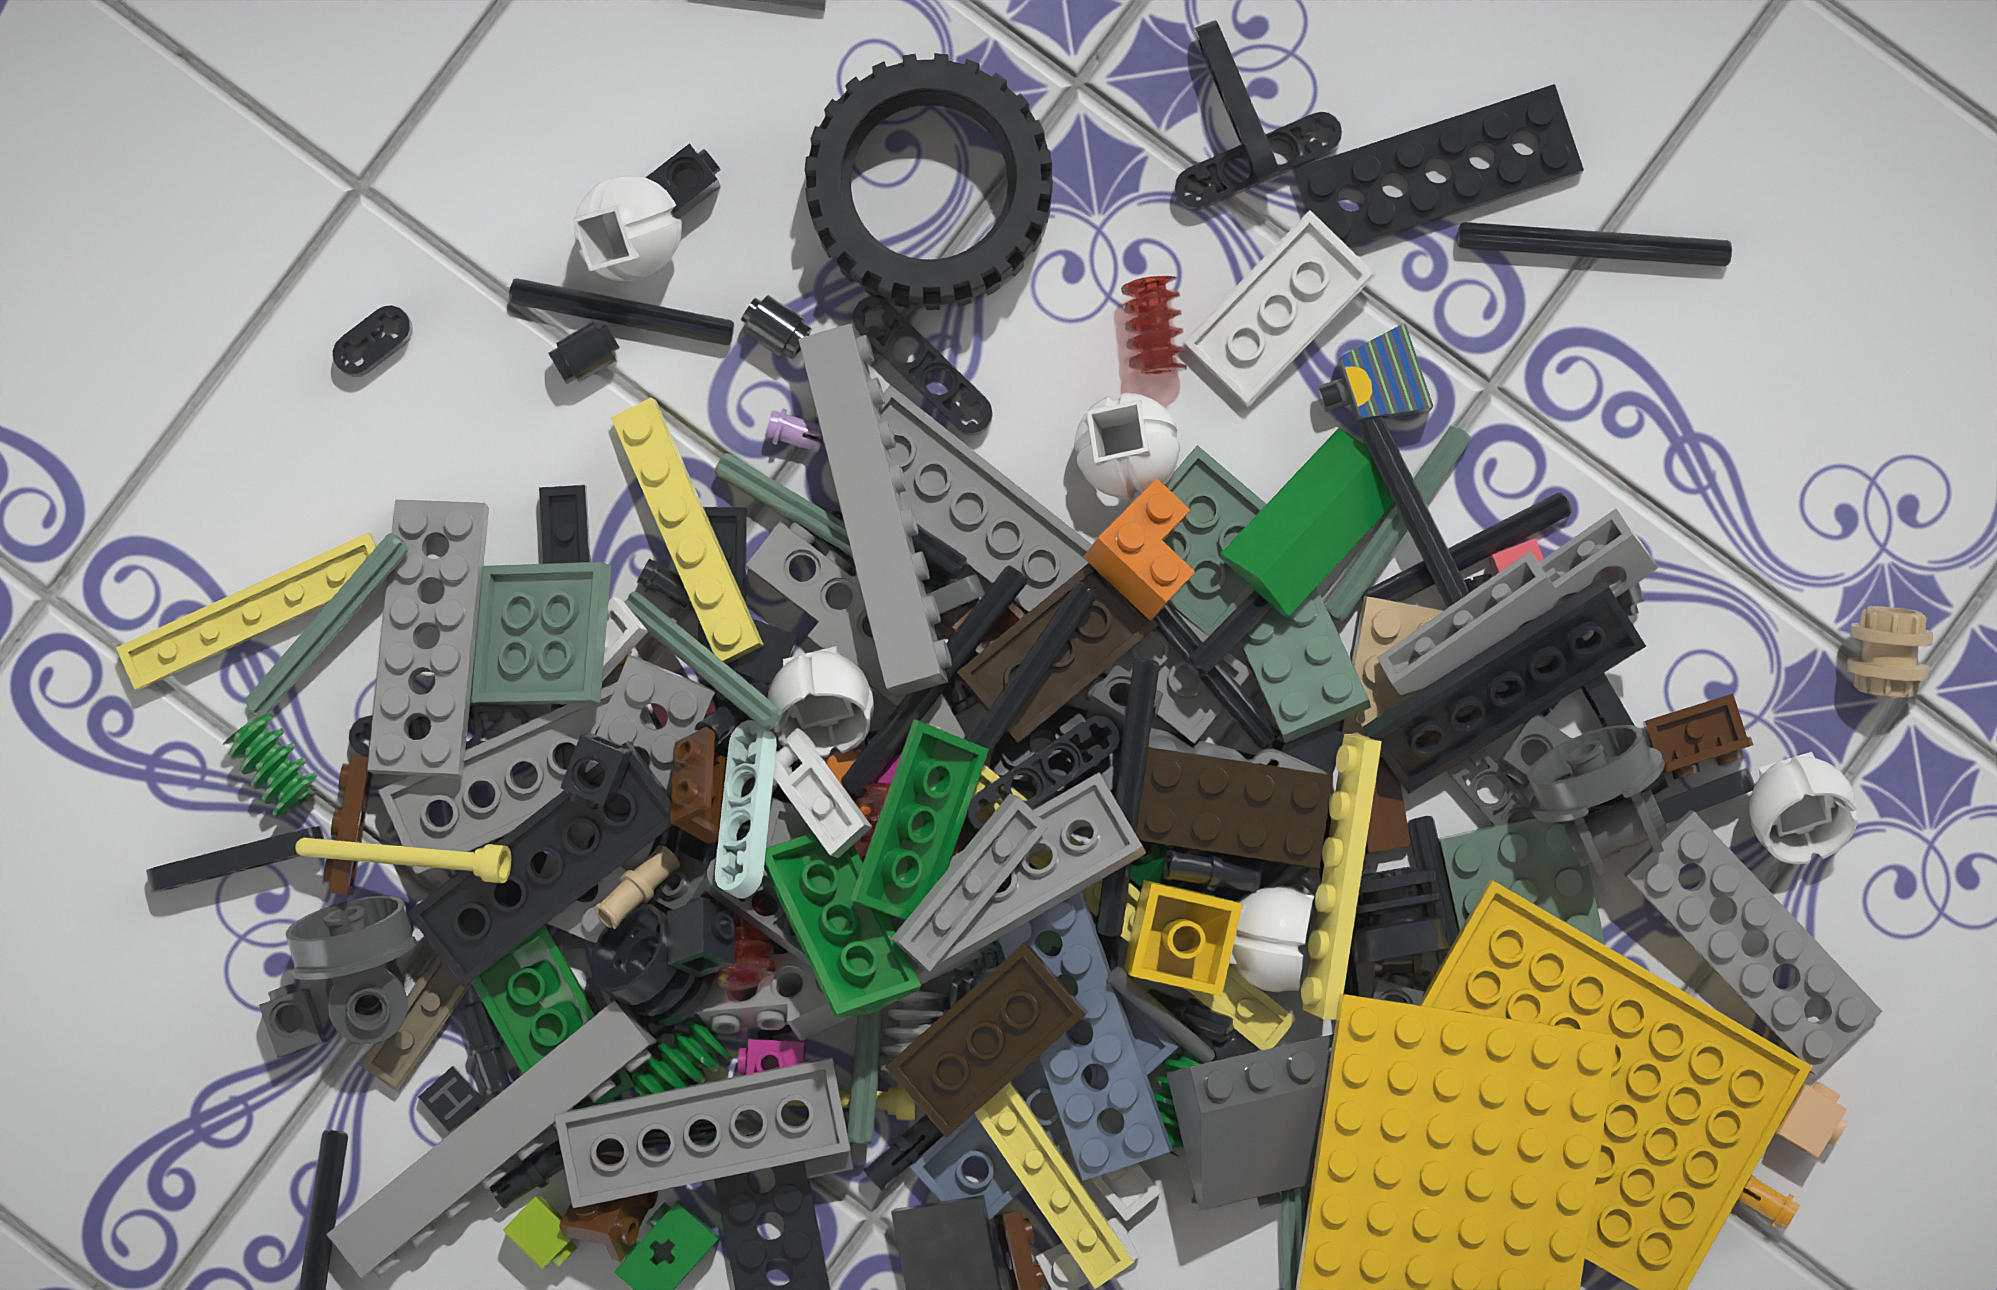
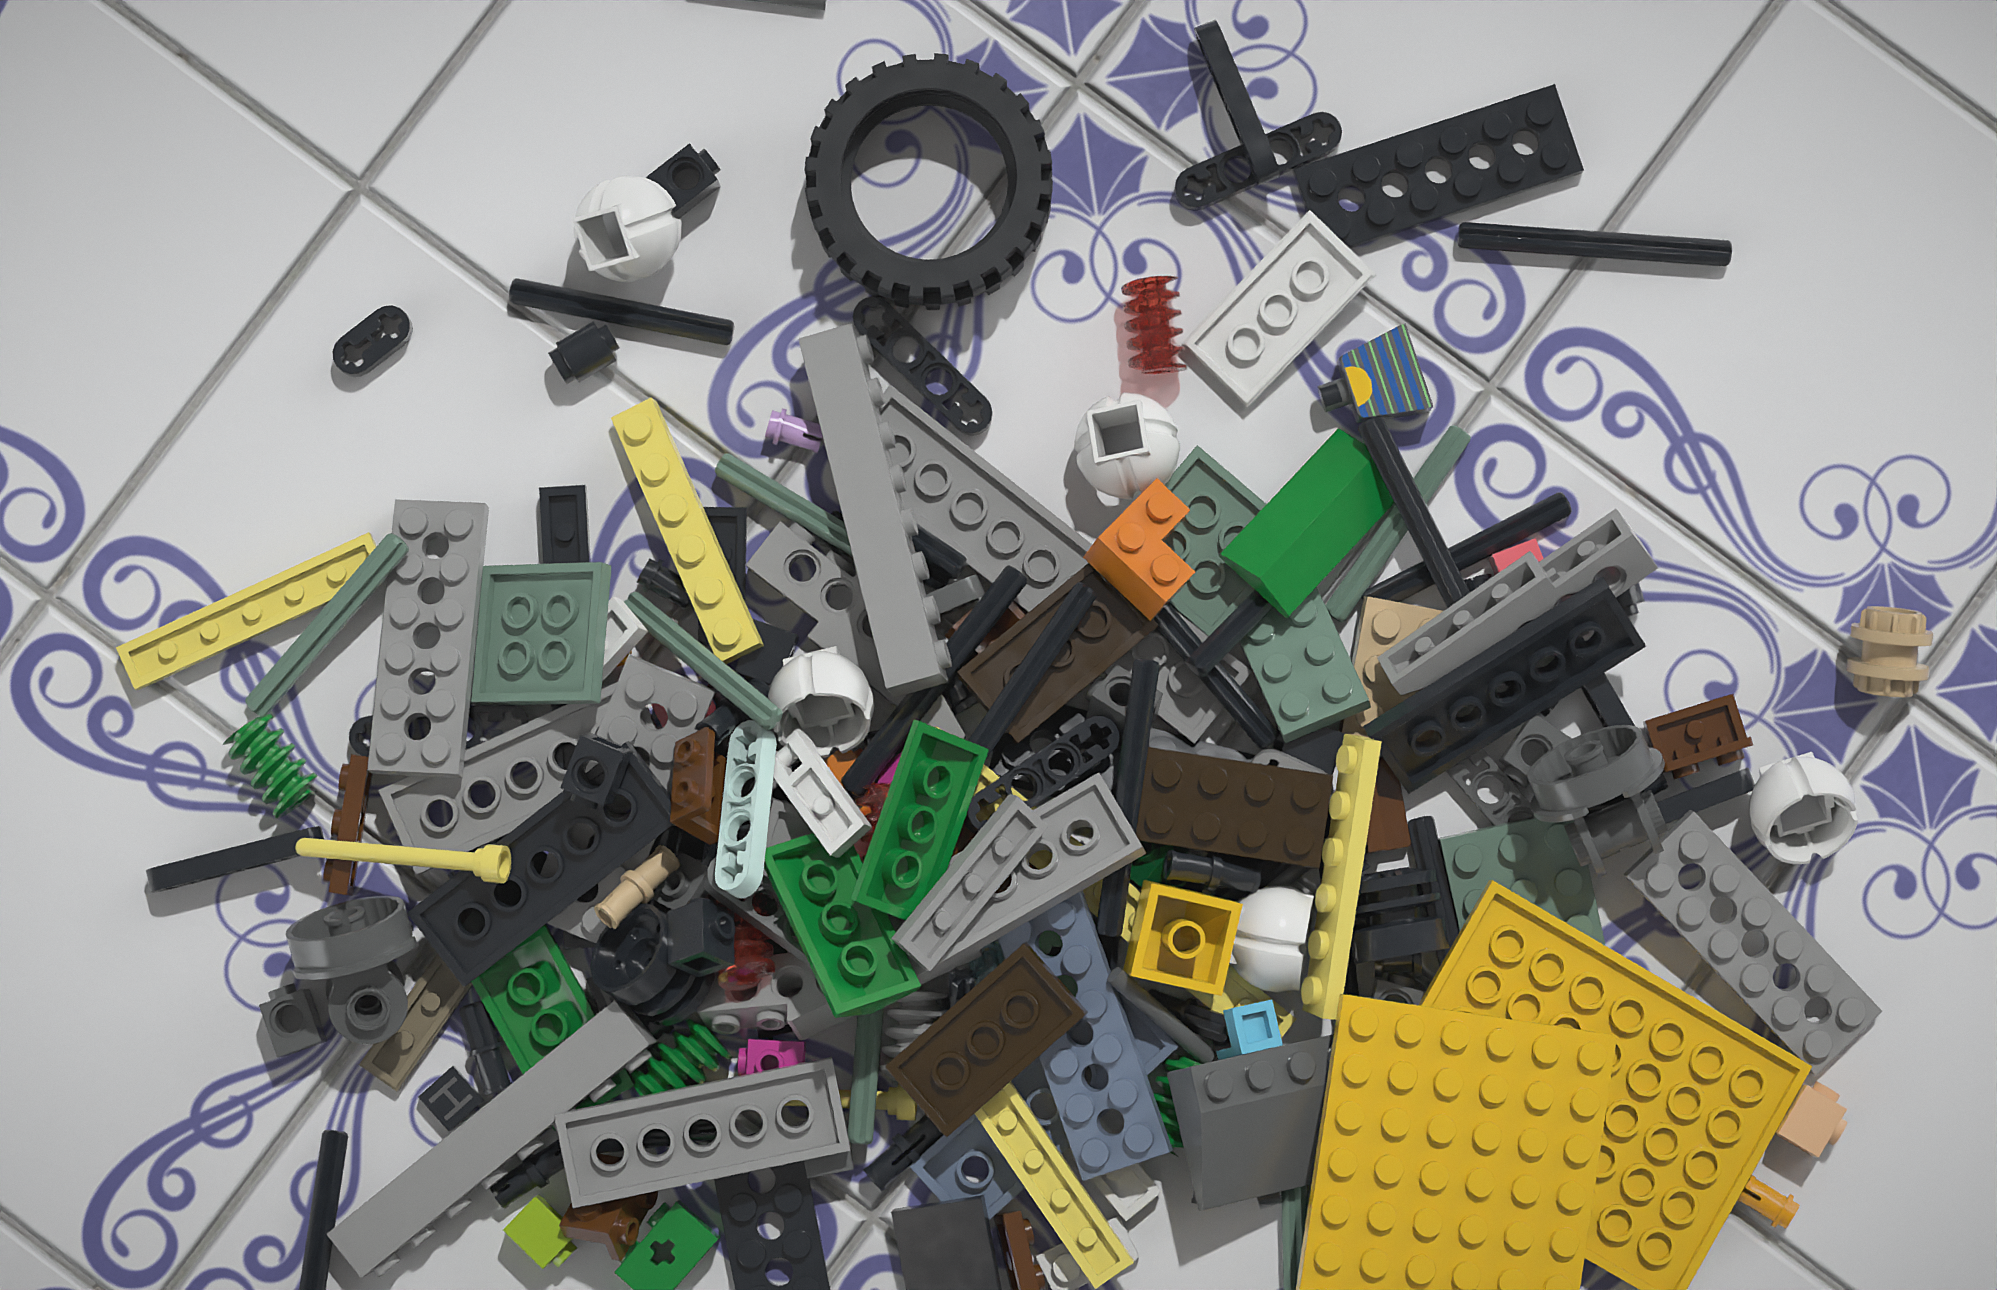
(775, 326): black brick -> none
(1251, 1029): none -> medium azure panel

